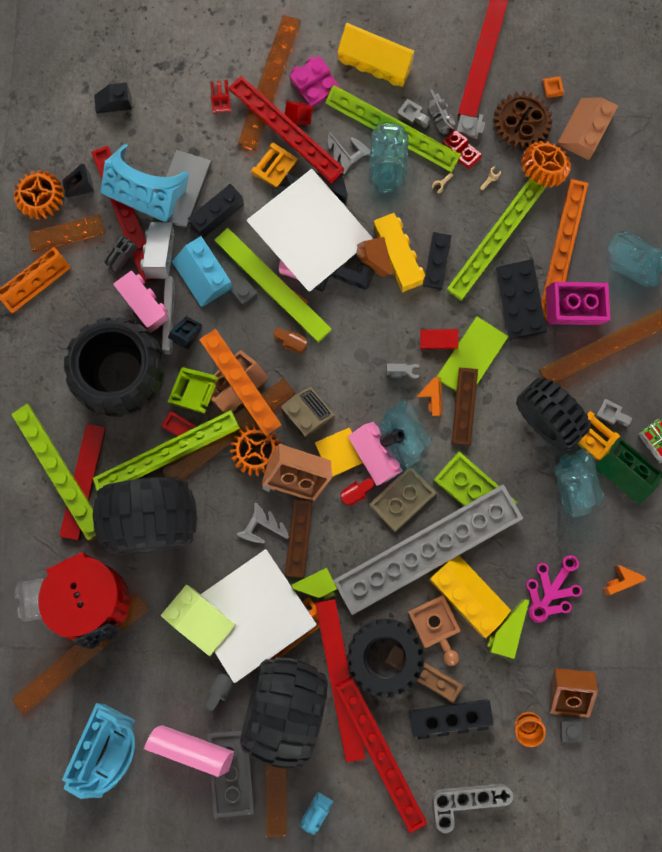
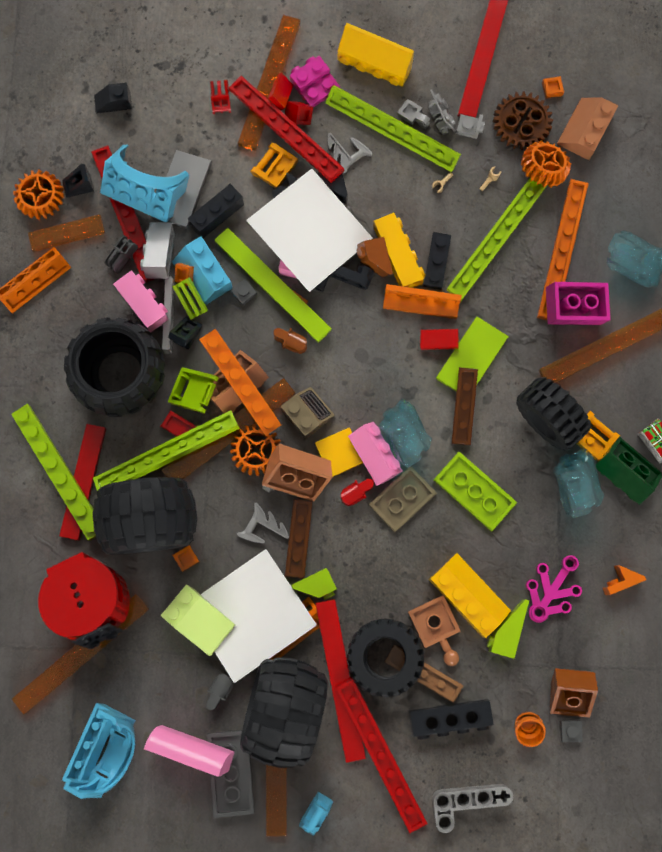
(28, 595): clear brick -> none
(183, 272): none -> orange tile
(186, 558): none -> orange tile
(191, 314): none -> lime tile
(280, 91): none -> red tile
(388, 157): clear light blue brick -> none
(396, 436): black pin -> none
(400, 370): light grey plate -> none
(421, 301): none -> orange fence
(427, 549): light grey plate -> none
(434, 390): orange slope -> none
(459, 143): red slope -> none
(521, 299): black plate -> none
(611, 413): light grey plate -> none

